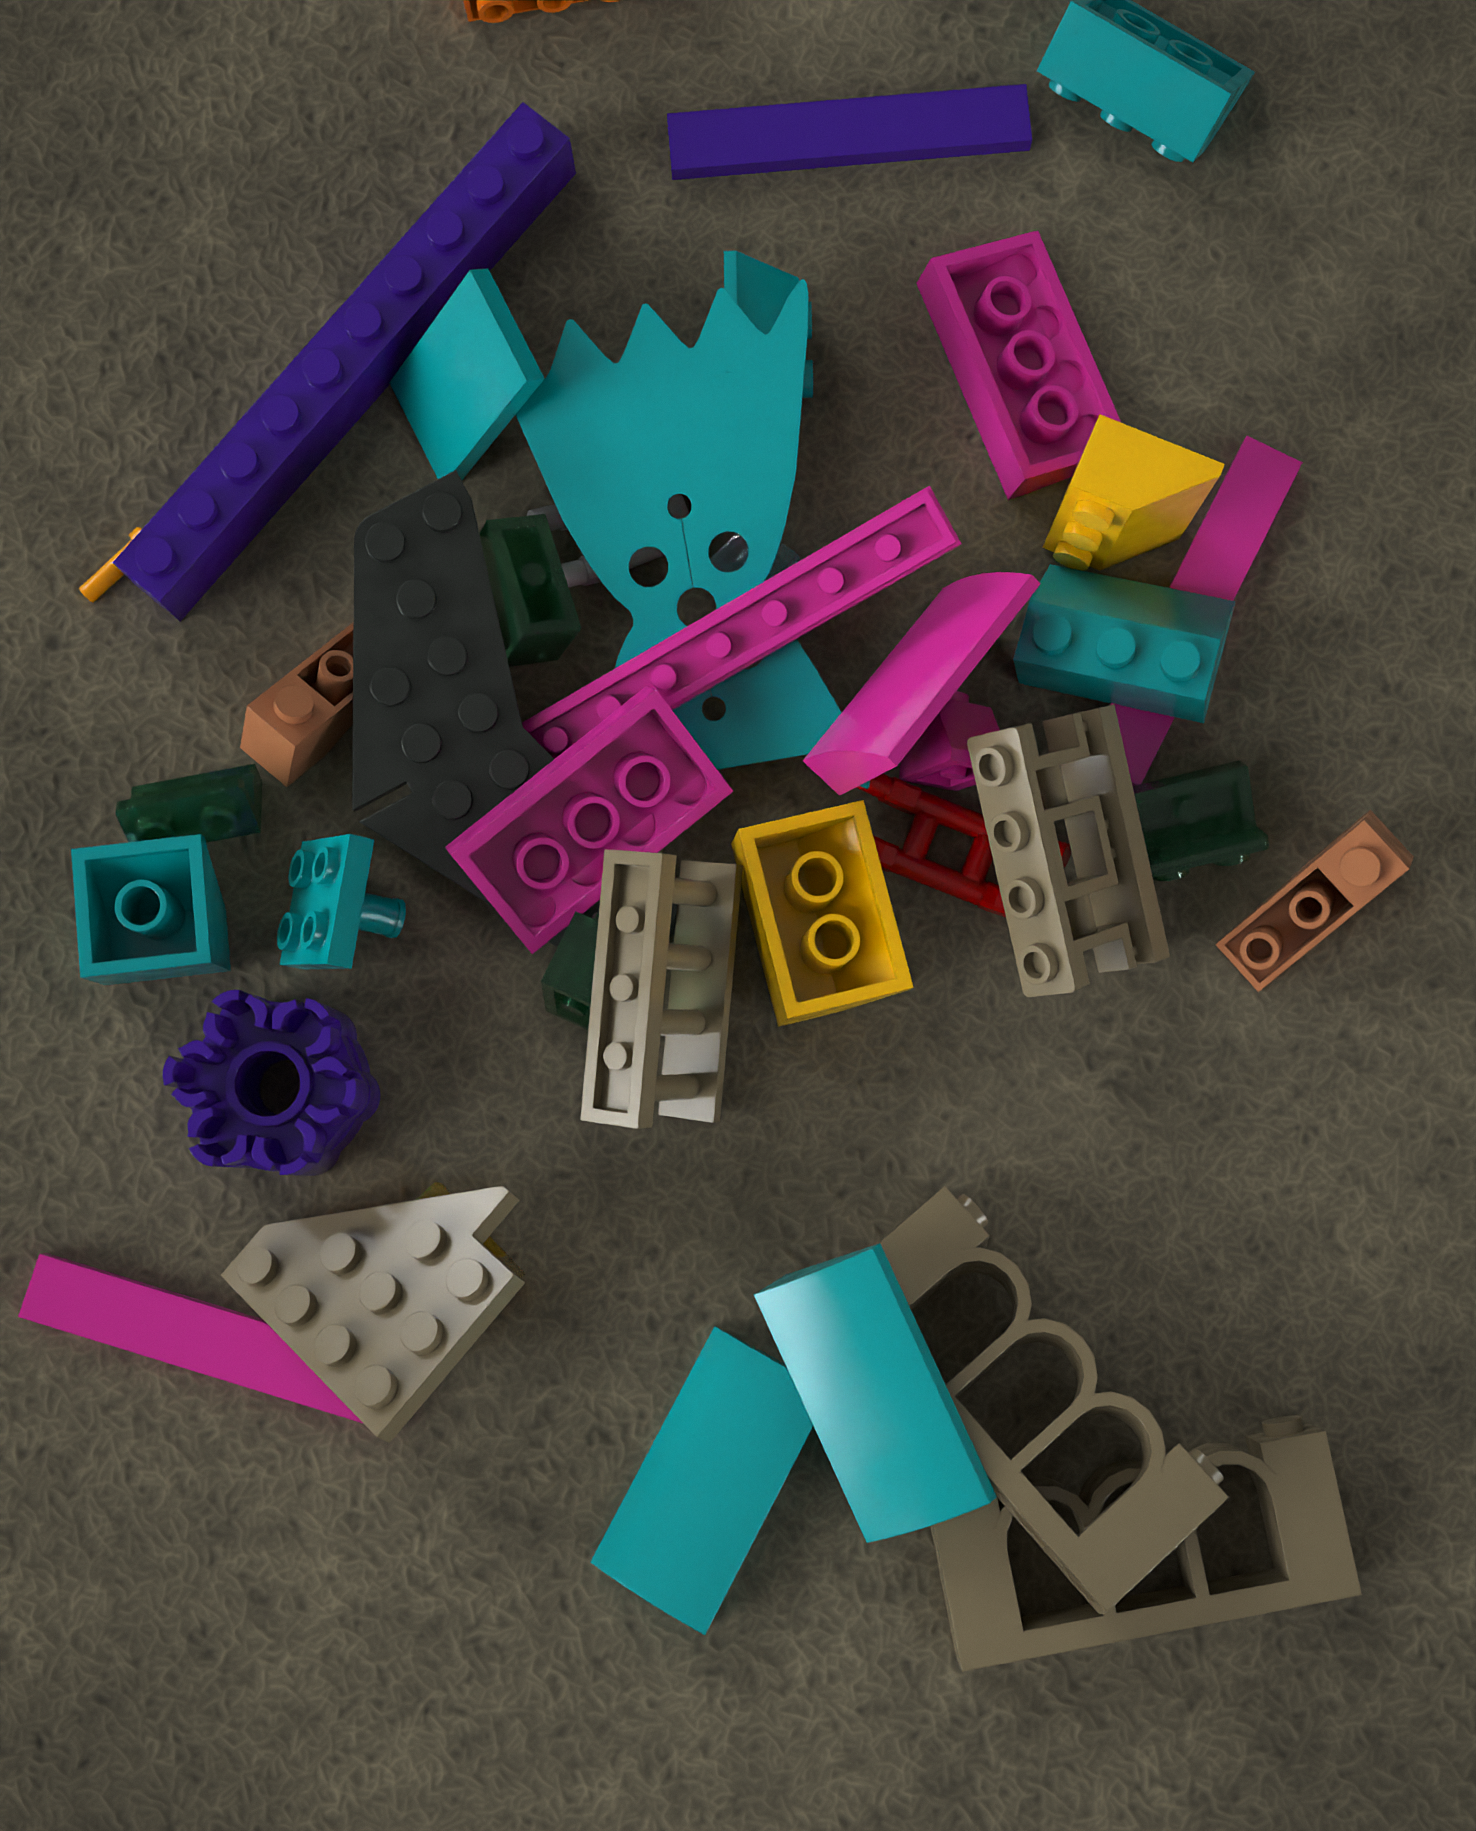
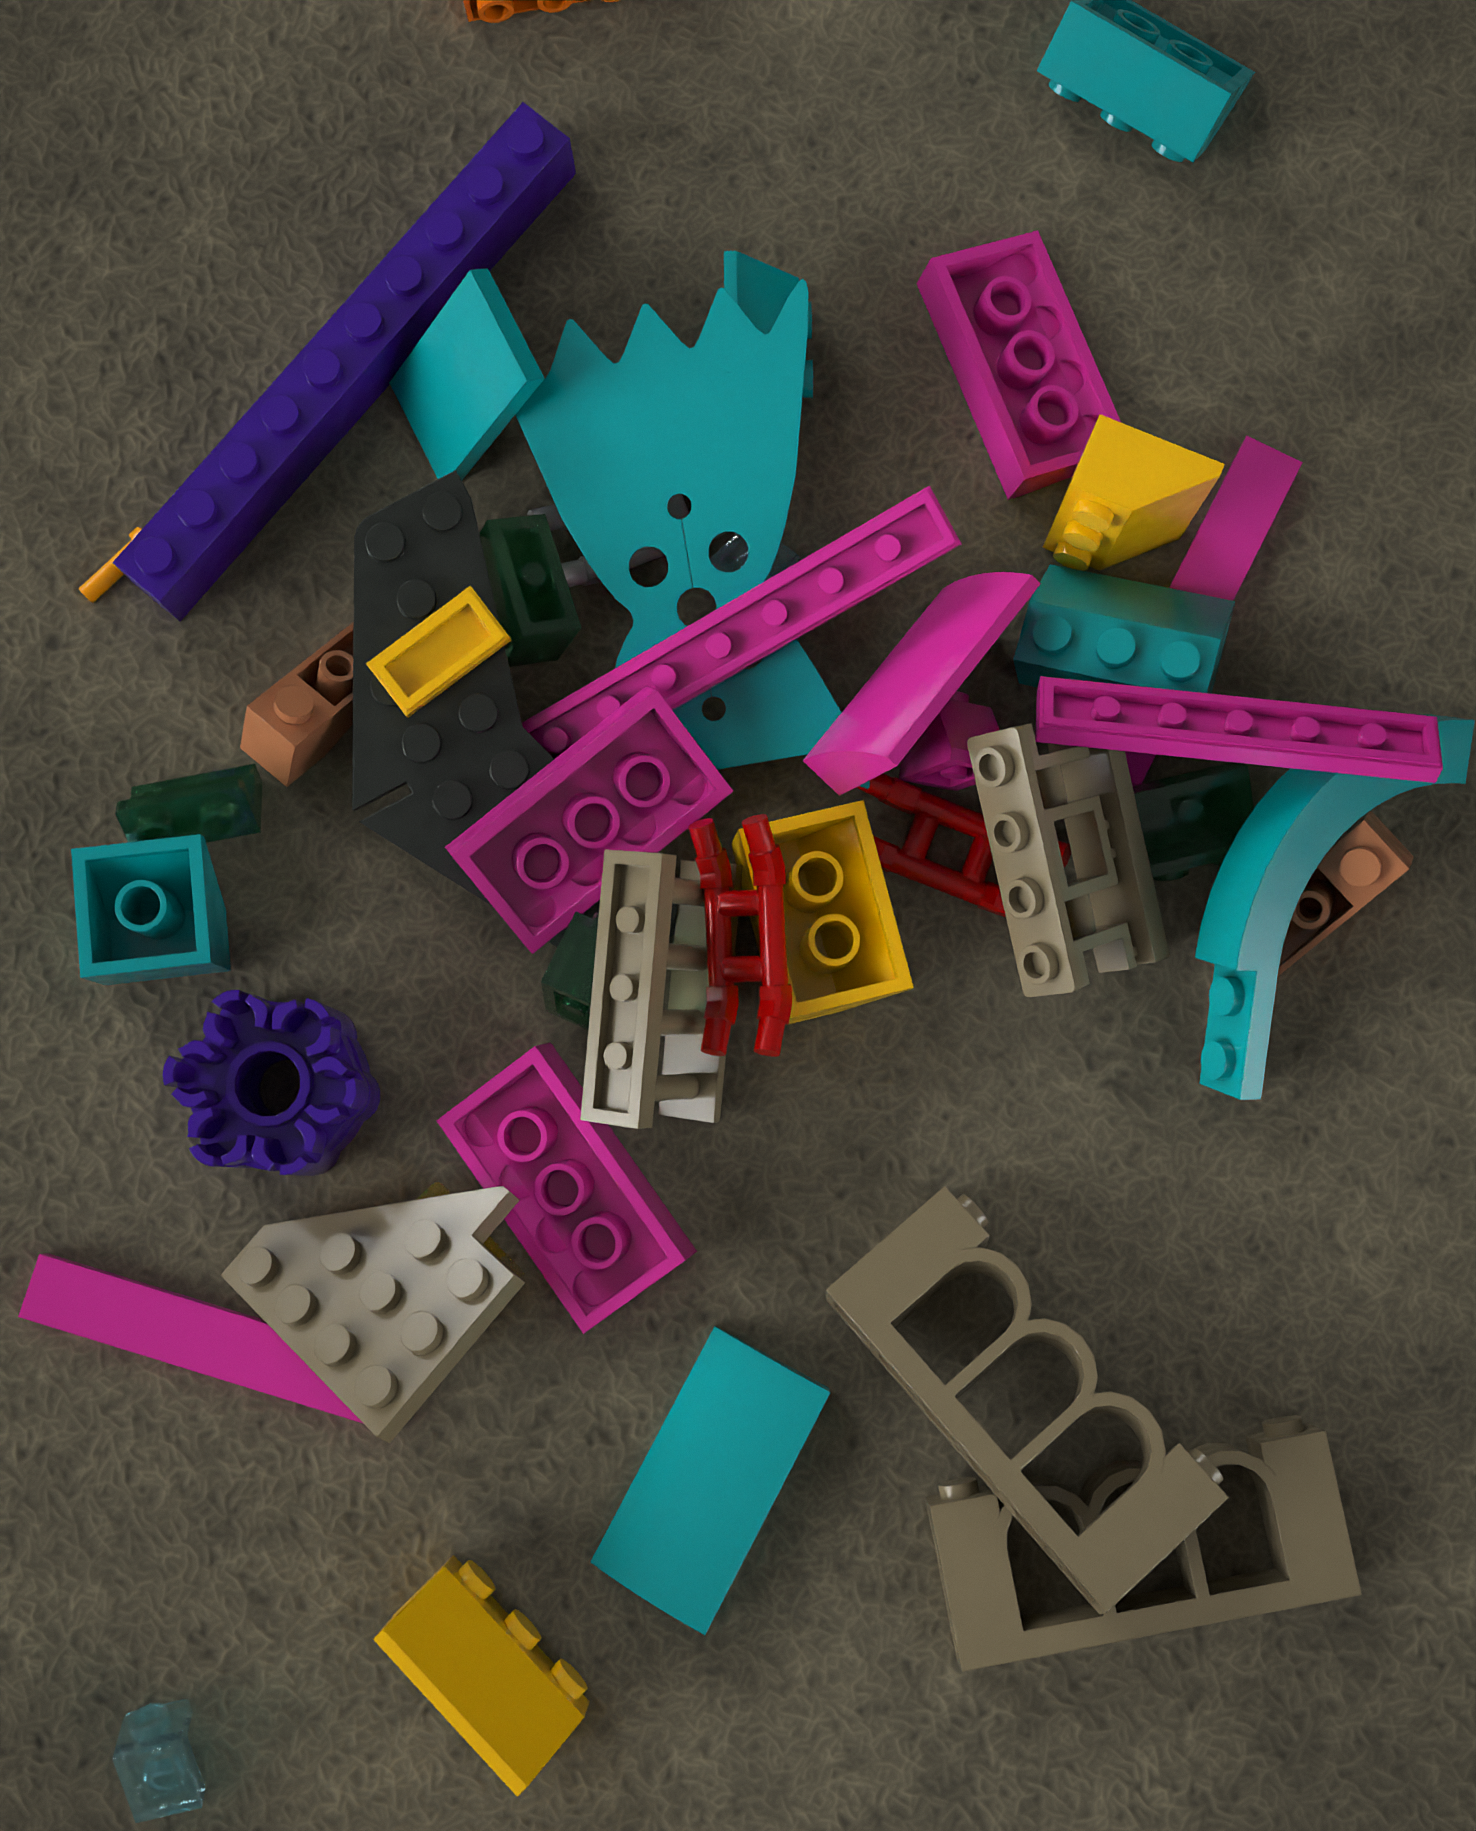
(158, 1761): none -> clear light blue bracket
(333, 905): teal plate -> none
(438, 651): none -> yellow tile
(485, 1672): none -> yellow slope
(582, 1198): none -> dark pink slope
(723, 967): none -> red piece
(849, 132): dark purple tile -> none
(874, 1394): teal slope -> none
(1238, 729): none -> dark pink tile
(1259, 893): none -> teal arch

